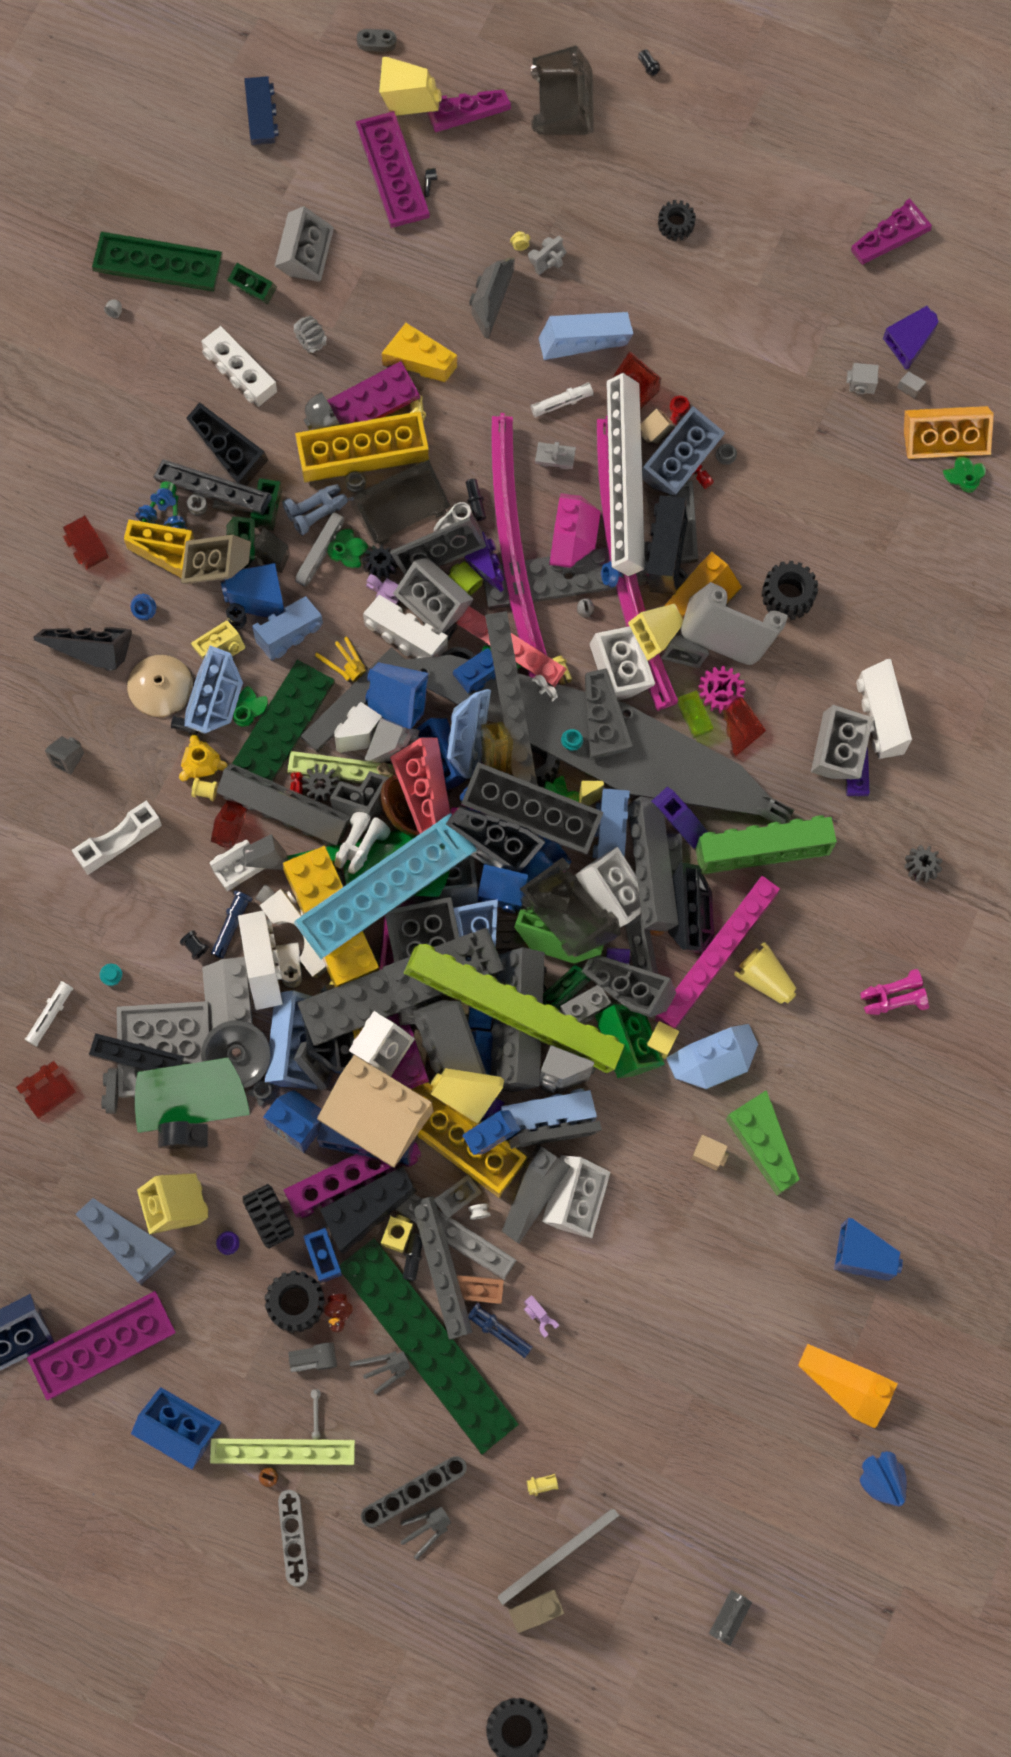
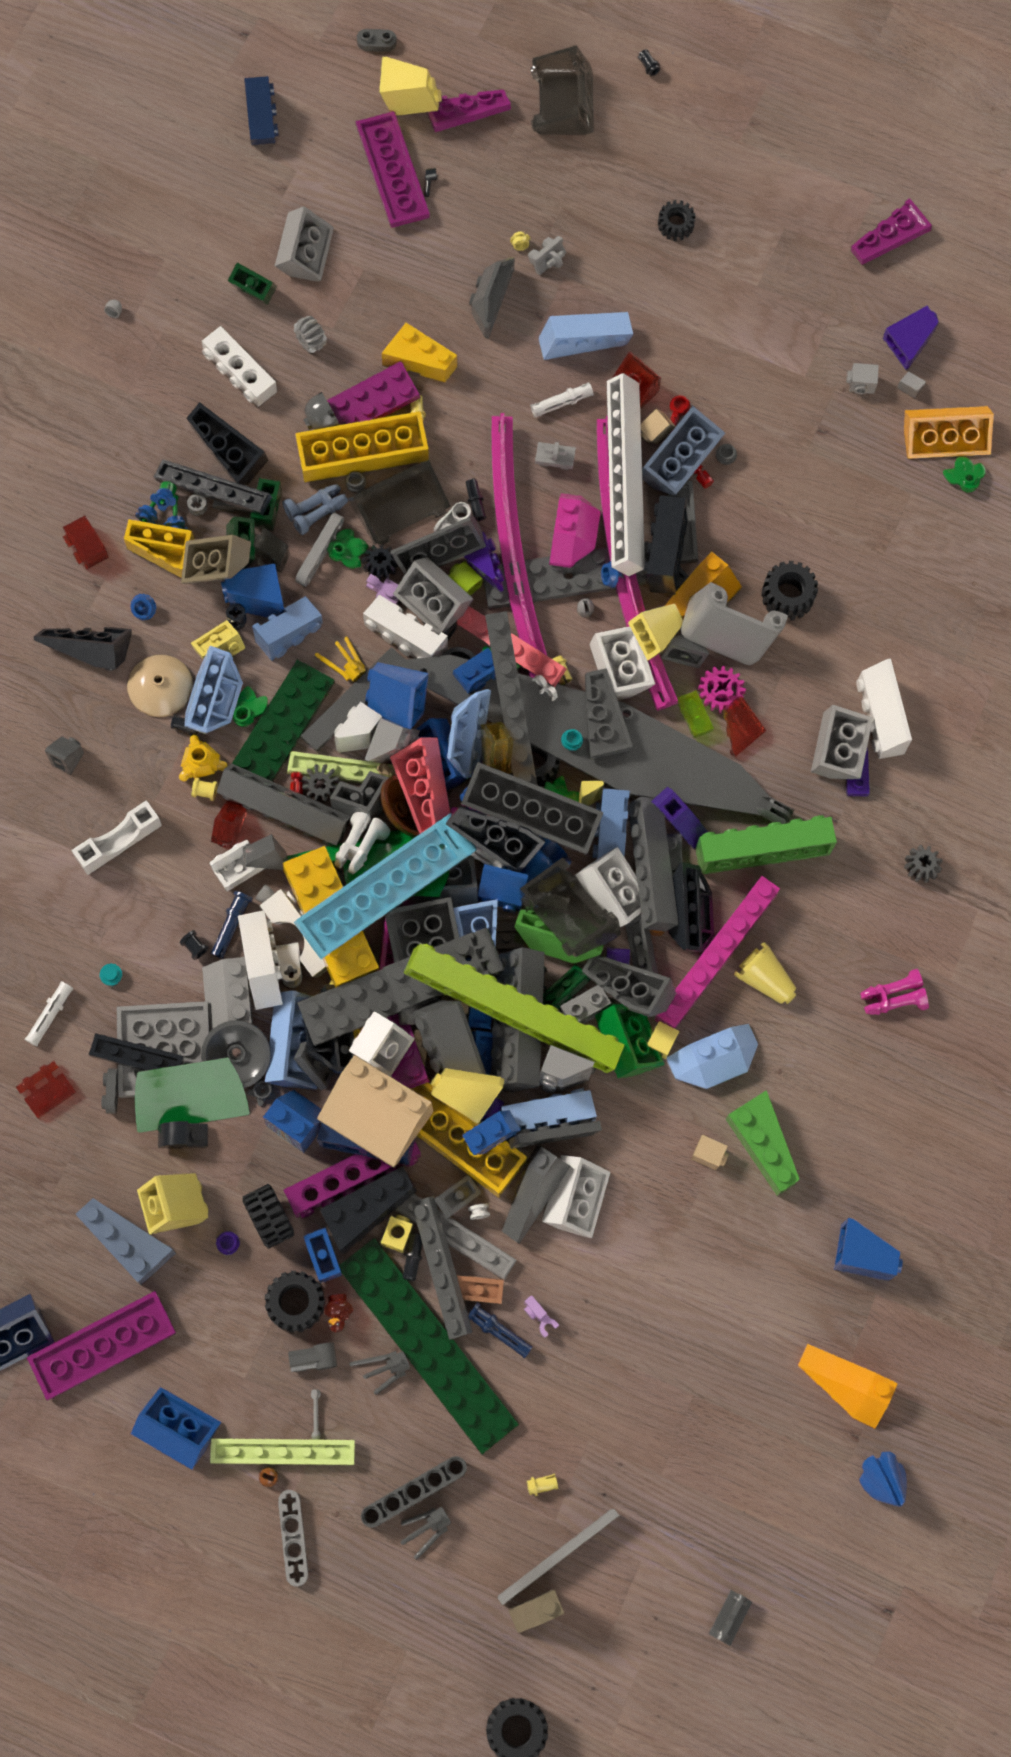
(157, 261): dark green plate -> none

